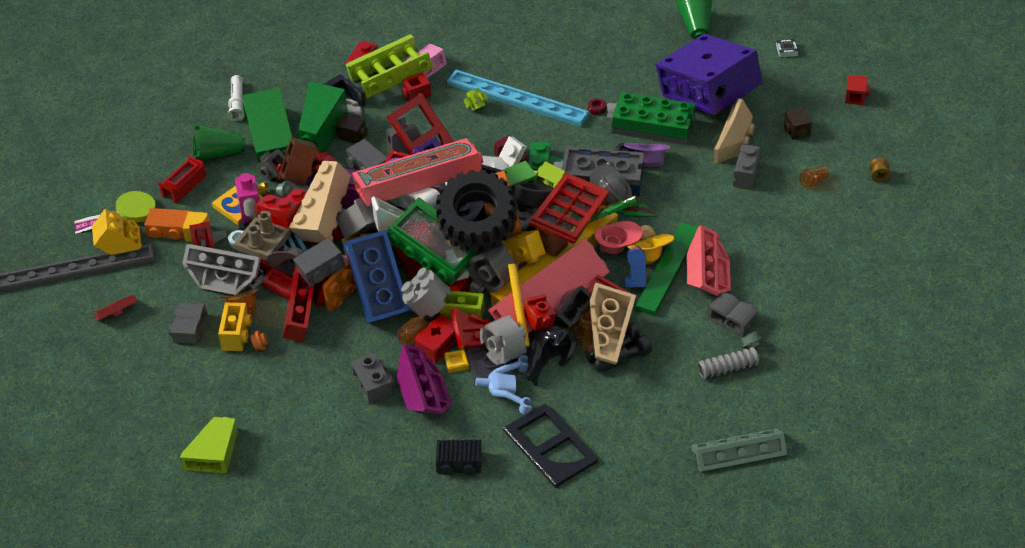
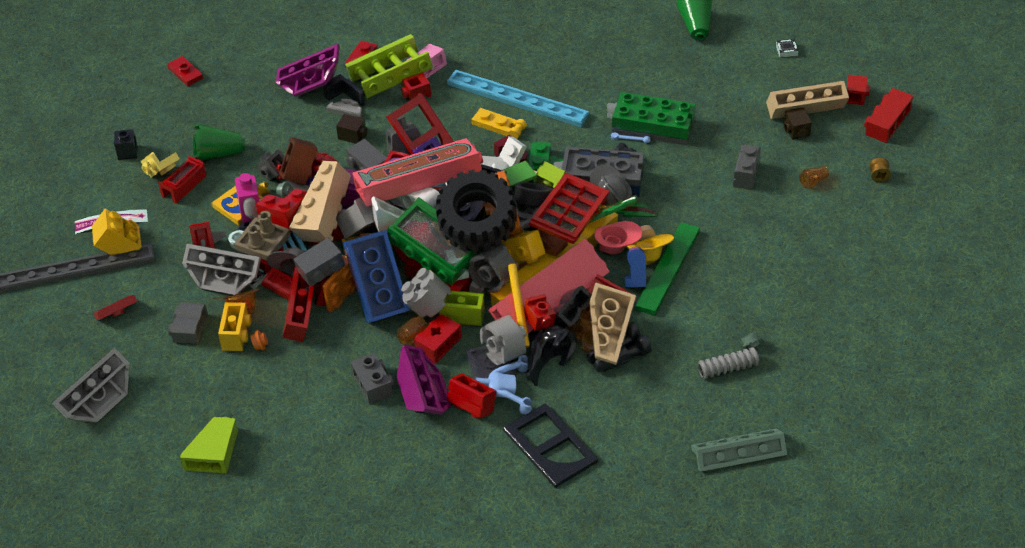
(96, 390): none -> light grey wedge
(125, 144): none -> black brick
(135, 205): lime tile -> none
(152, 166): none -> light yellow bracket
(165, 223): orange brick -> none
(185, 71): none -> red plate
(193, 218): yellow brick -> none
(236, 103): white pin -> none
(267, 121): green slope -> none
(309, 71): none -> magenta wedge
(321, 114): green slope -> none
(456, 361): yellow tile -> none
(459, 456): black brick -> none
(467, 329): red wing -> none
(471, 395): none -> red brick
(475, 99): lime gear -> none
(498, 123): none -> yellow plate
(597, 106): dark red tile -> none
(615, 136): none -> light blue hinge
(653, 153): medium lavender piece -> none
(708, 263): coral wedge -> none
(709, 73): dark purple gear -> none
(732, 314): dark grey brick -> none
(735, 132): tan wedge -> none
(812, 98): none -> tan brick
(888, 115): none -> red brick

